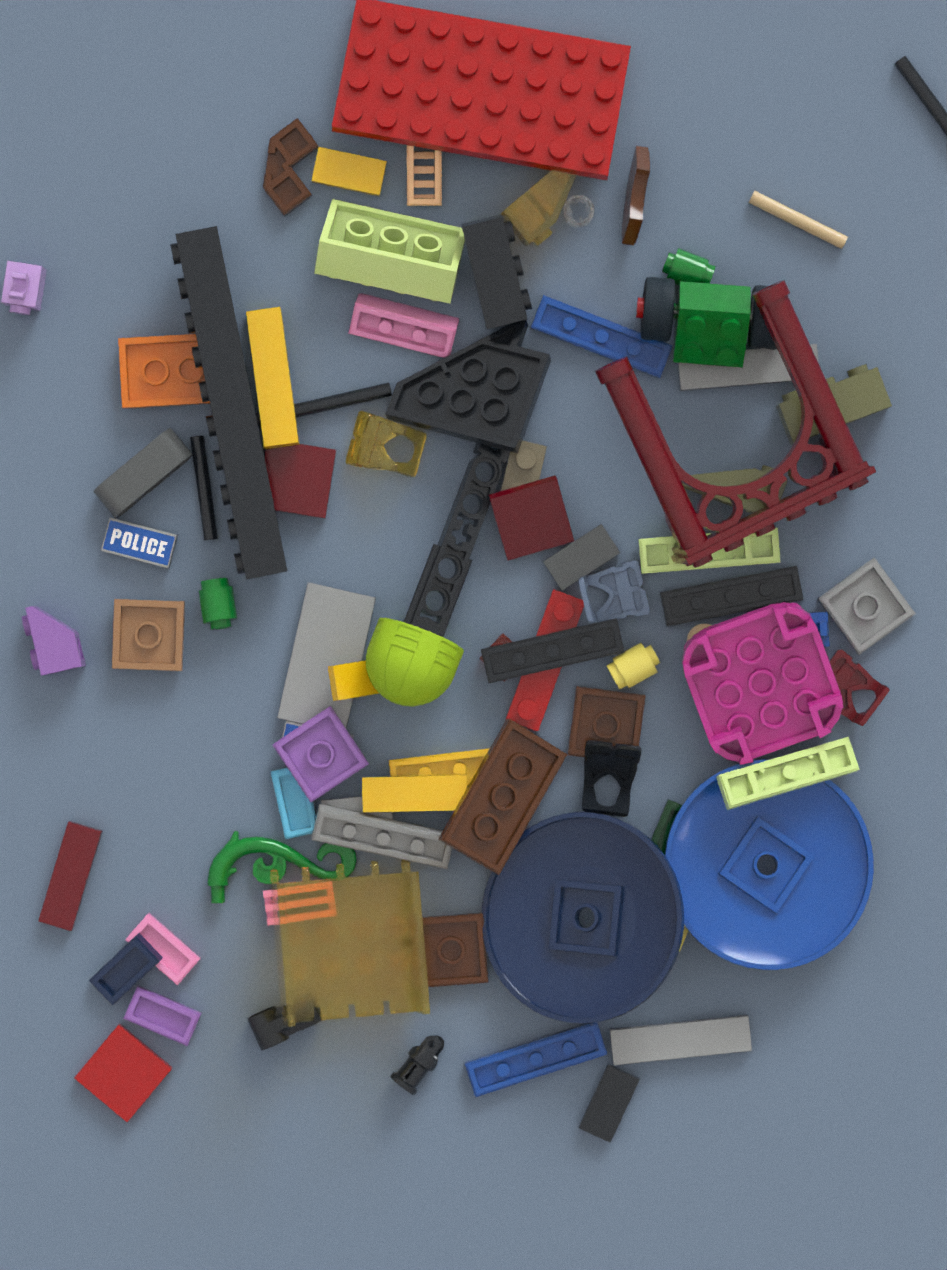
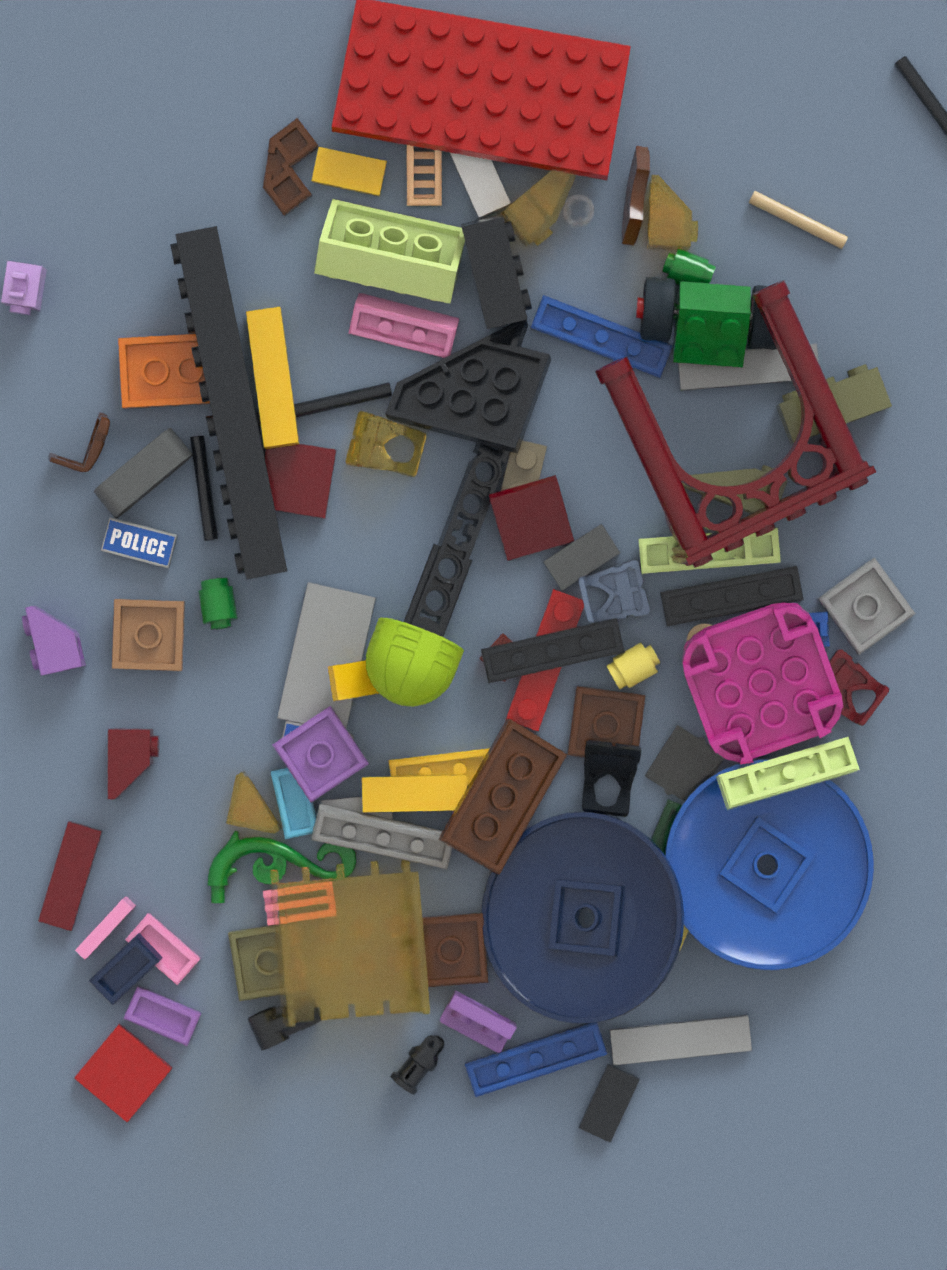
(93, 450): none -> reddish brown piece
(105, 928): none -> bright pink tile
(129, 757): none -> dark red slope
(249, 808): none -> clear yellow slope
(255, 962): none -> olive tile
(477, 1022): none -> medium lavender bracket
(481, 184): none -> white tile
(669, 219): none -> clear yellow slope
(683, 764): none -> clear smoke piece

